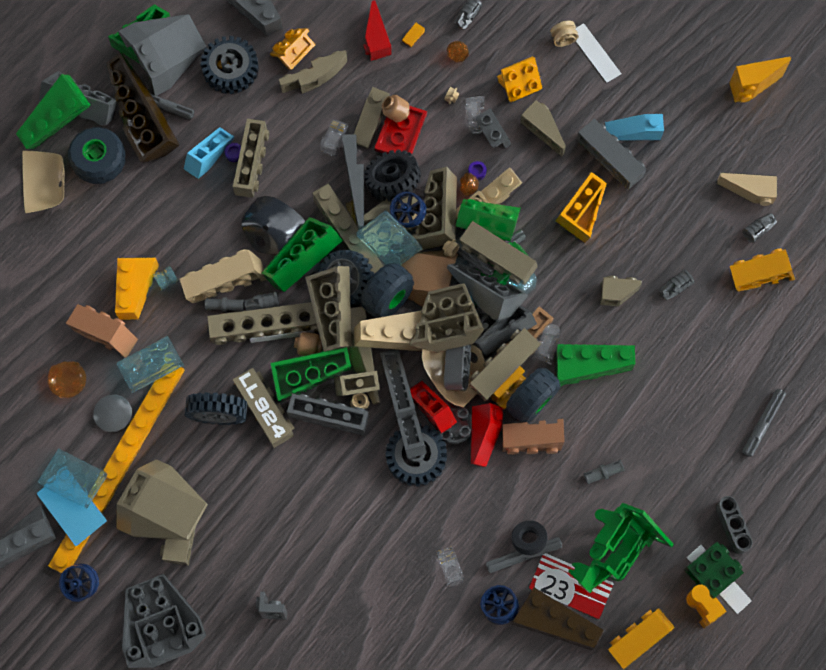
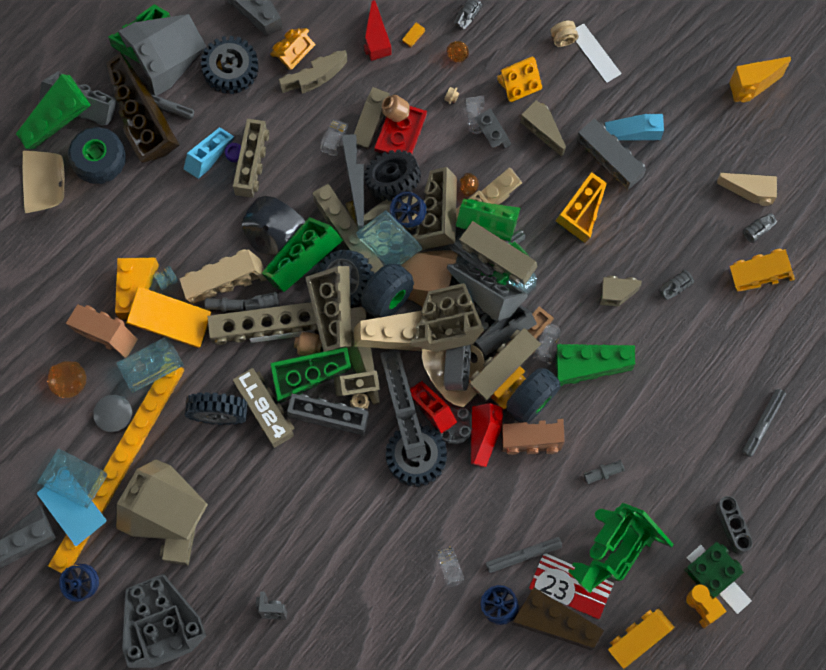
(168, 317): none -> light orange tile
(450, 248): tan plate -> none
(478, 169): dark purple tile -> none
(529, 548): black tyre -> none

